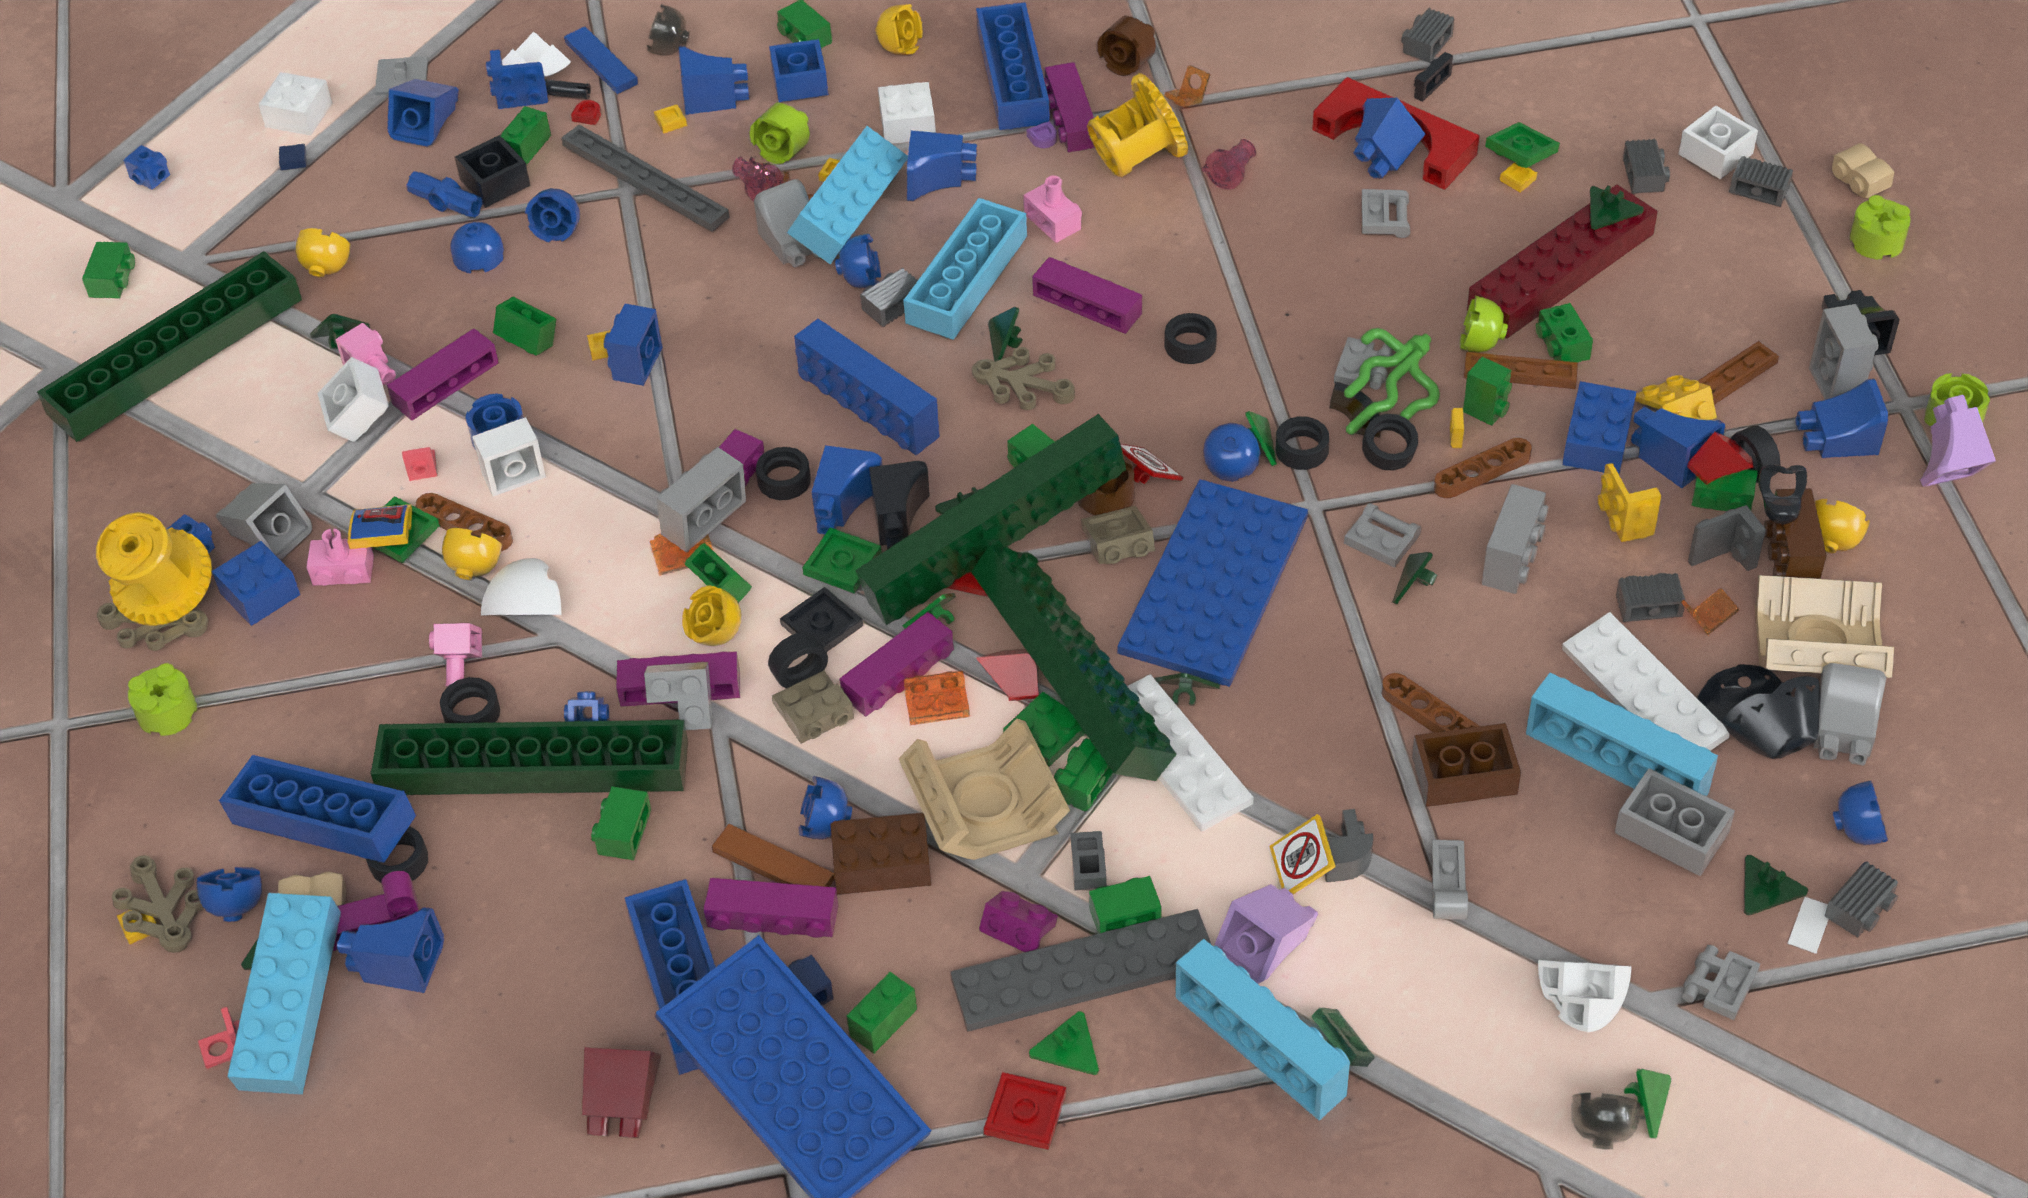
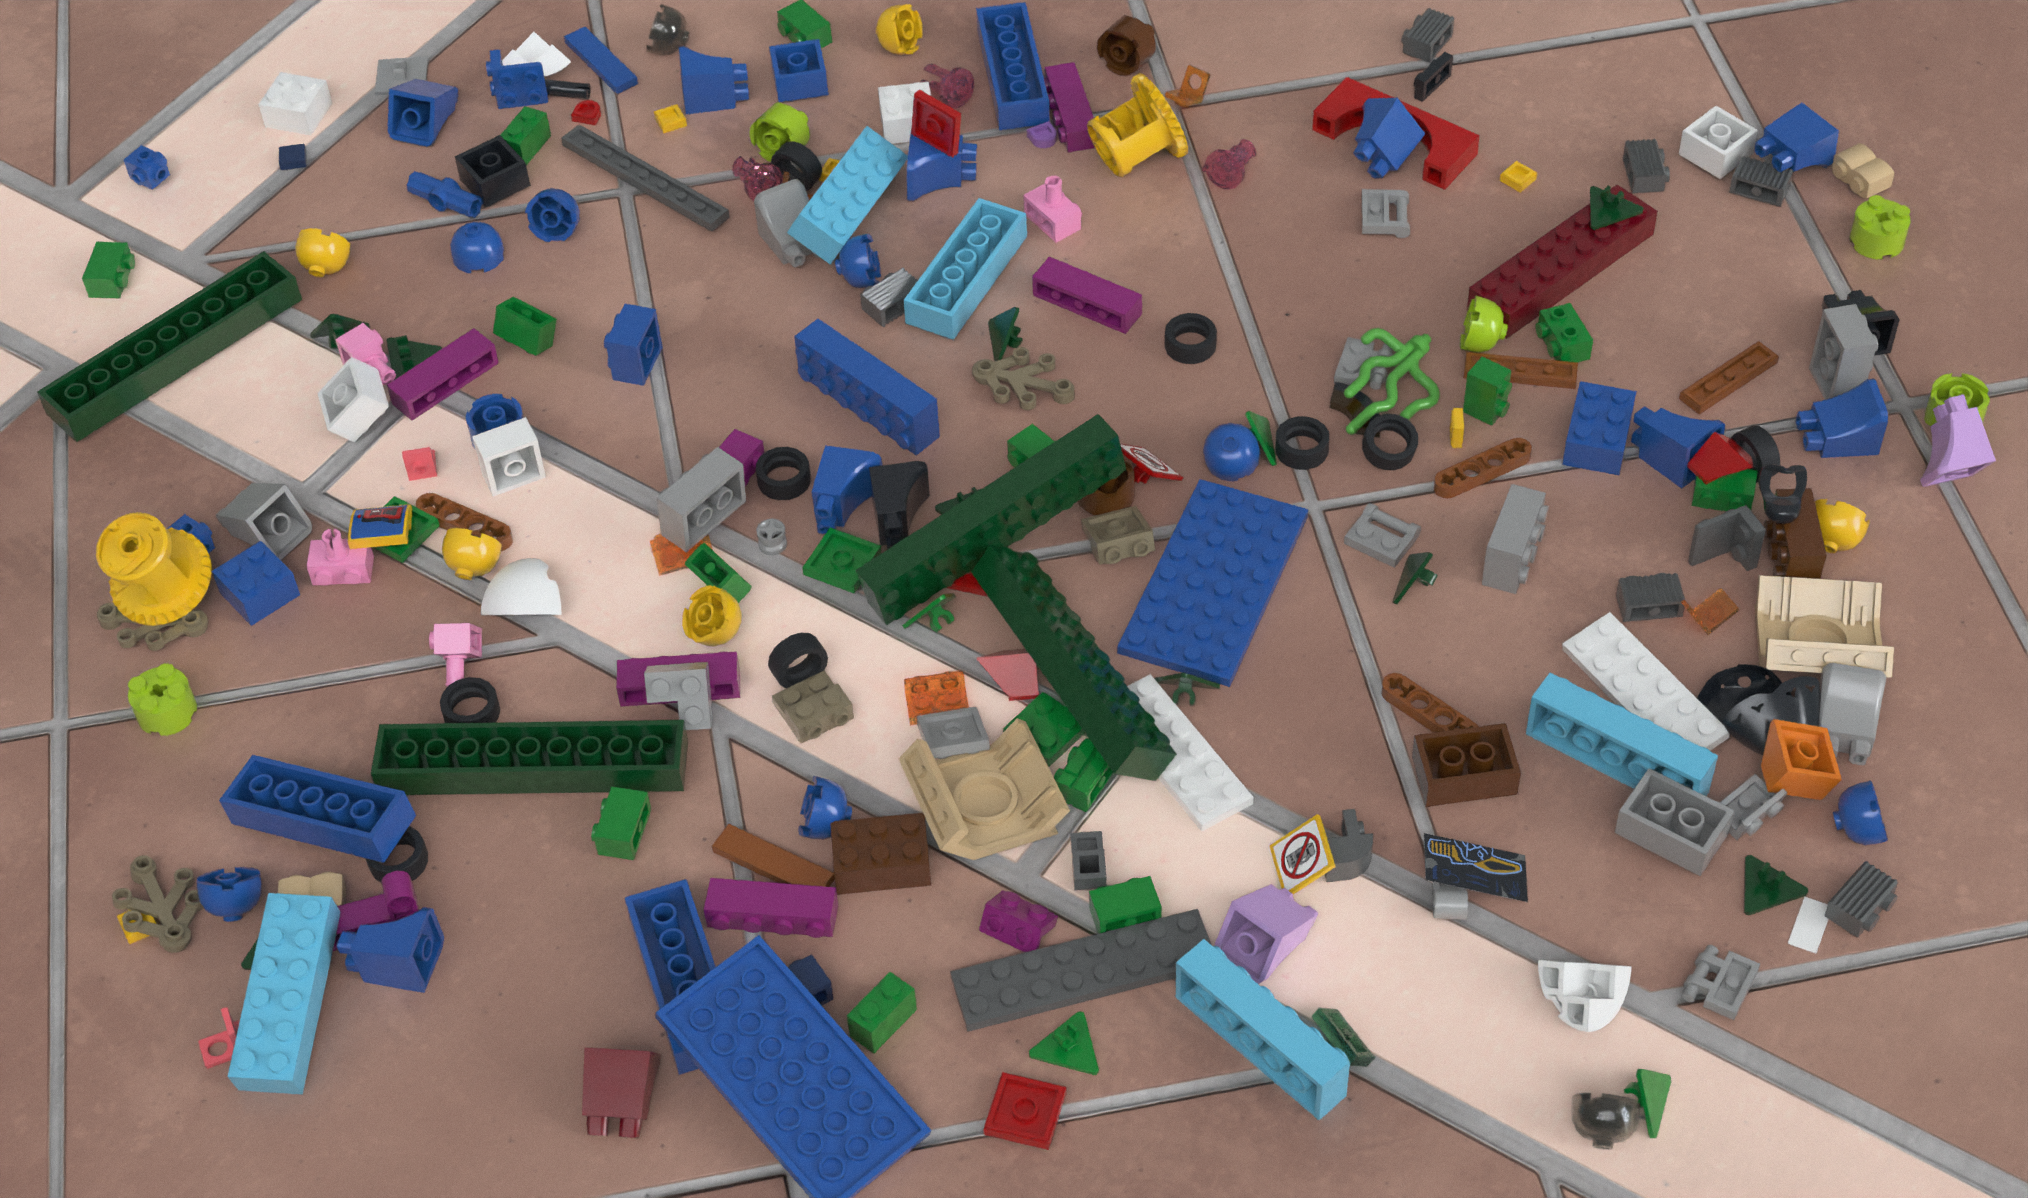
(407, 354): none -> dark green piece
(575, 708): blue brick -> none
(596, 345): yellow tile -> none
(771, 536): none -> light grey wheel
(803, 158): none -> black tyre
(823, 617): black tile -> none
(902, 657): magenta brick -> none
(936, 123): none -> red plate
(953, 732): none -> light grey plate
(955, 86): none -> clear pink piece
(1475, 867): none -> black sticker
(1522, 145): green plate -> none
(1629, 514): yellow bracket -> none
(1680, 397): yellow bracket -> none
(1751, 805): none -> light grey bracket
(1799, 140): none -> blue hips
(1799, 760): none -> orange slope

